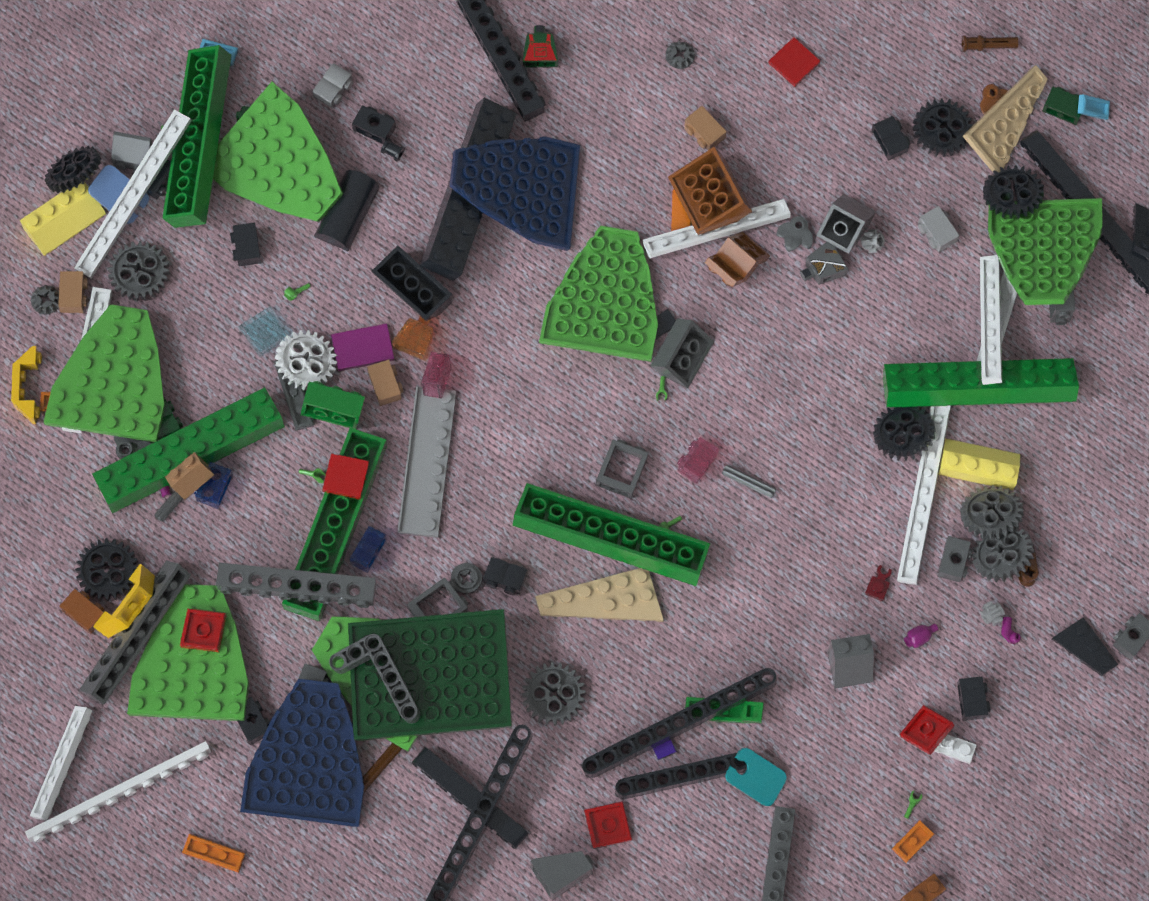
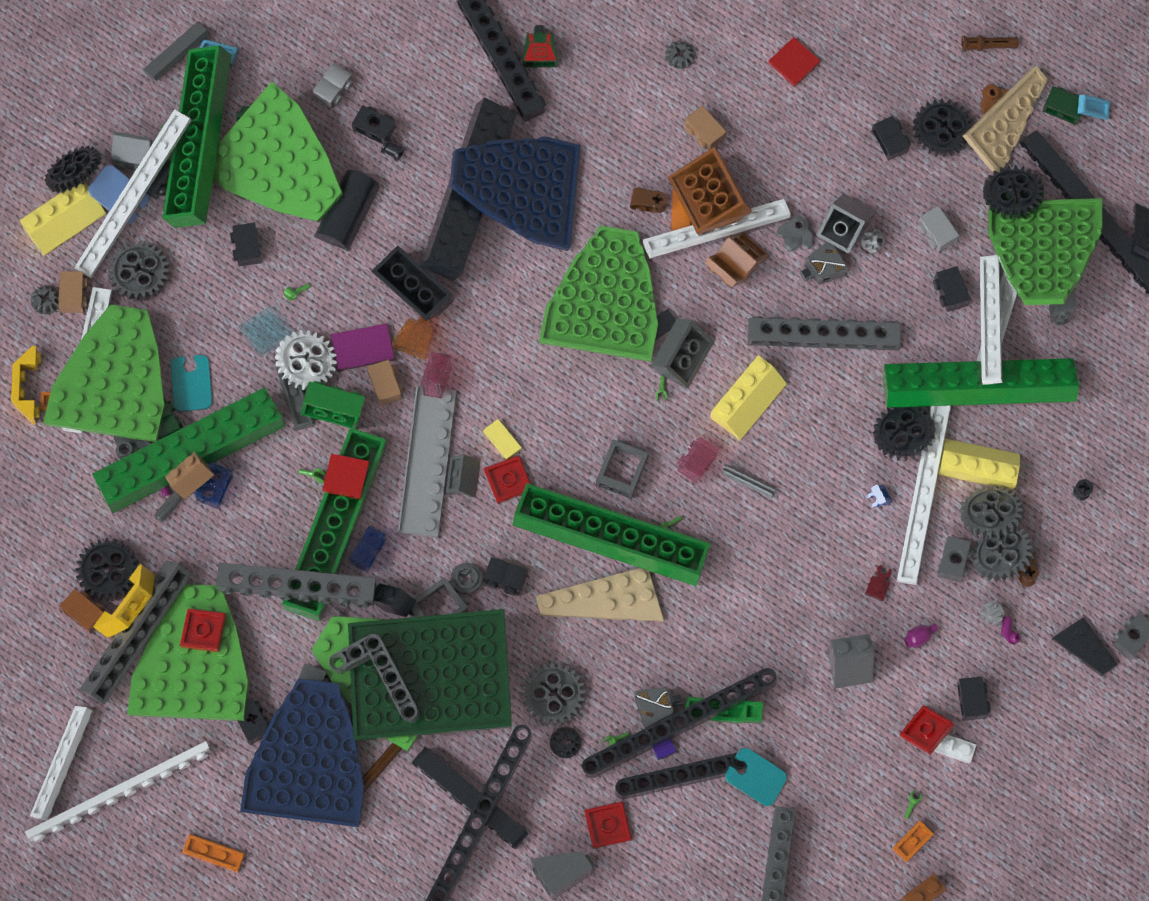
(176, 51): none -> dark grey tile
(193, 388): none -> teal piece
(393, 600): none -> black brick
(462, 475): none -> dark grey panel
(502, 439): none -> light yellow tile
(507, 479): none -> red tile
(572, 748): none -> black gear
(612, 740): none -> bright green hand
(646, 200): none -> reddish brown piece
(655, 704): none -> dark grey torso
(748, 398): none -> light yellow slope
(814, 339): none -> dark grey brick
(881, 494): none -> tile
(951, 288): none -> black brick
(1088, 487): none -> black bush

